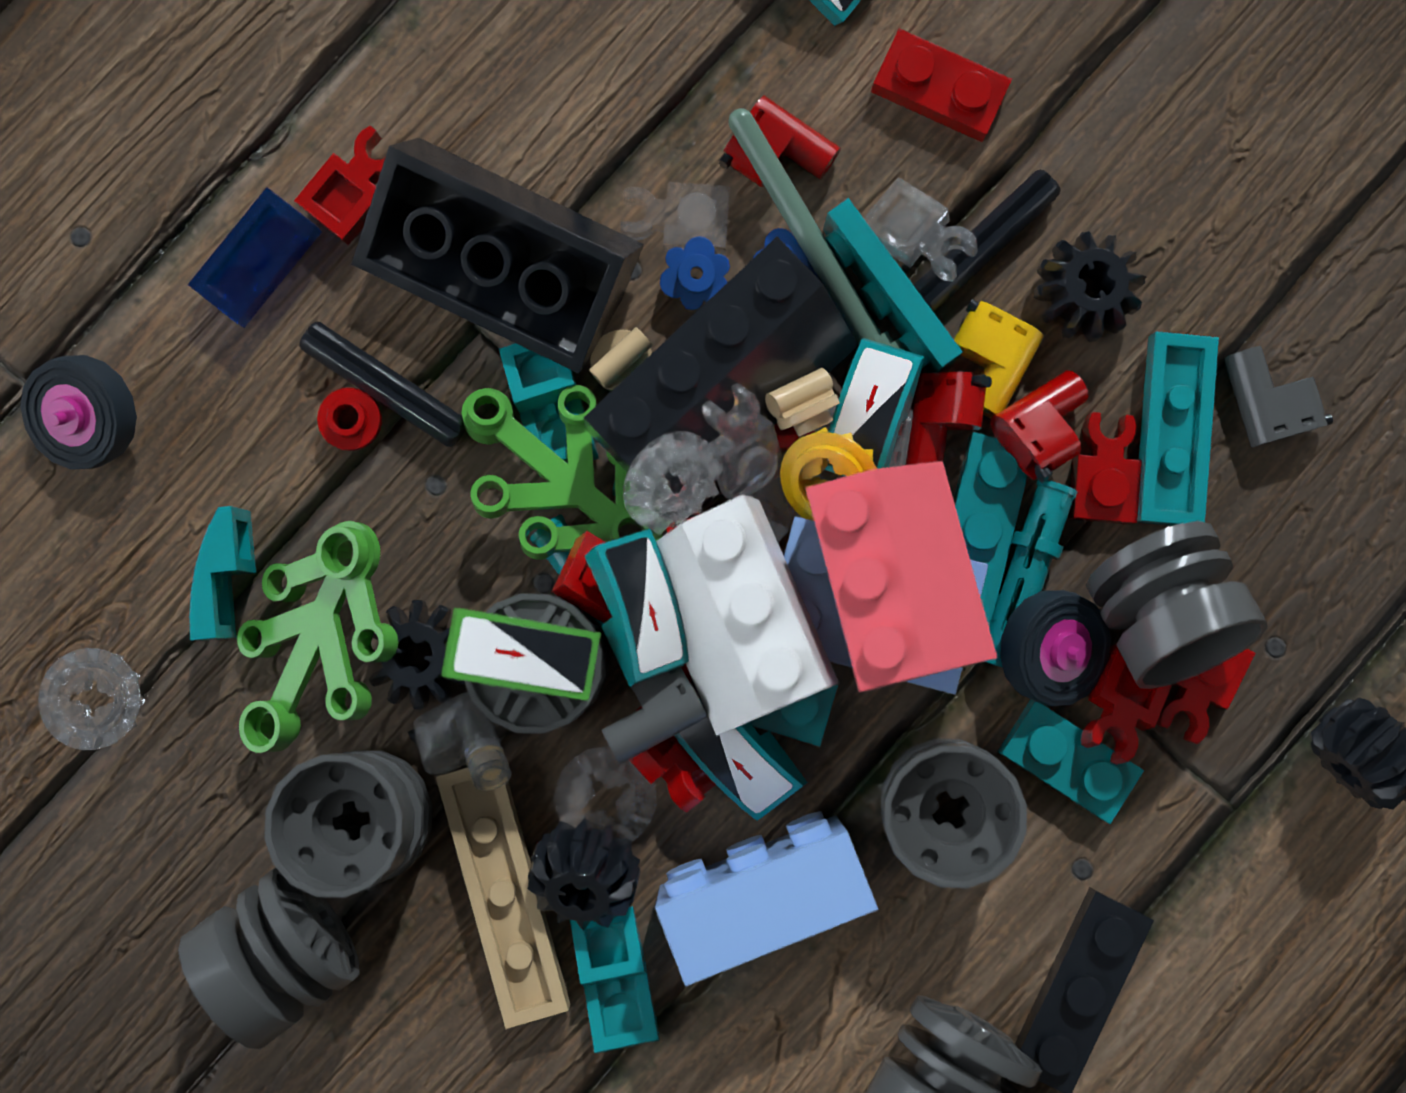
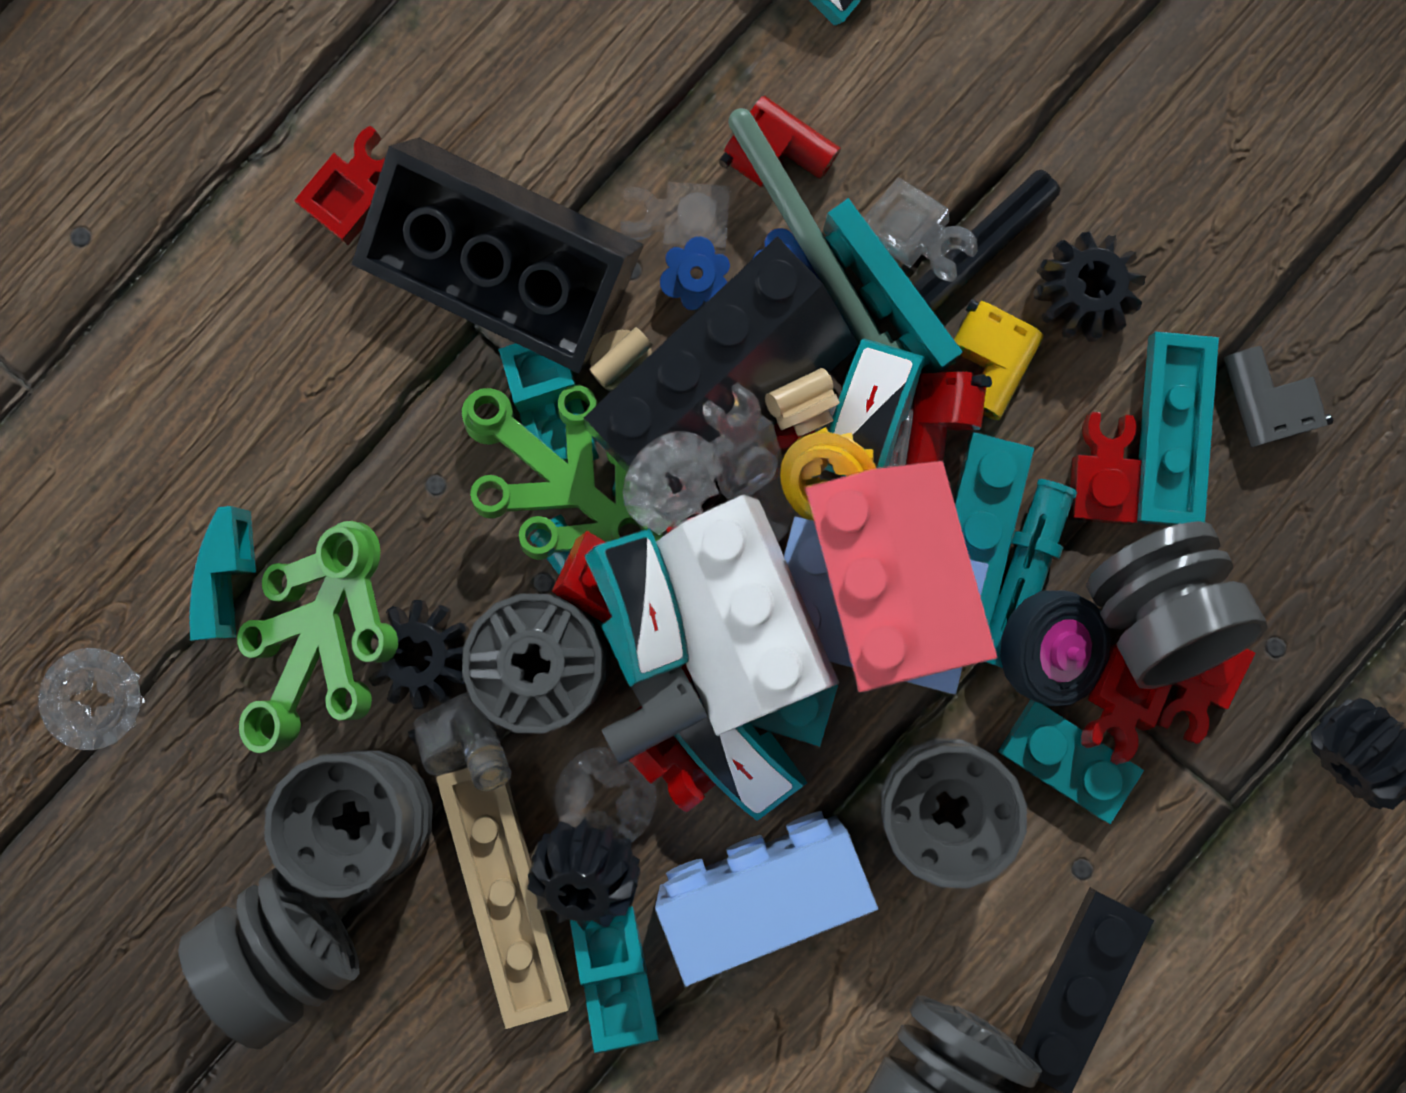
(78, 412): black wheel -> none
(255, 257): clear blue plate -> none
(365, 429): red plate -> none
(383, 383): black axle -> none
(521, 654): slope -> none
(940, 85): red plate -> none
(1036, 429): red piece -> none

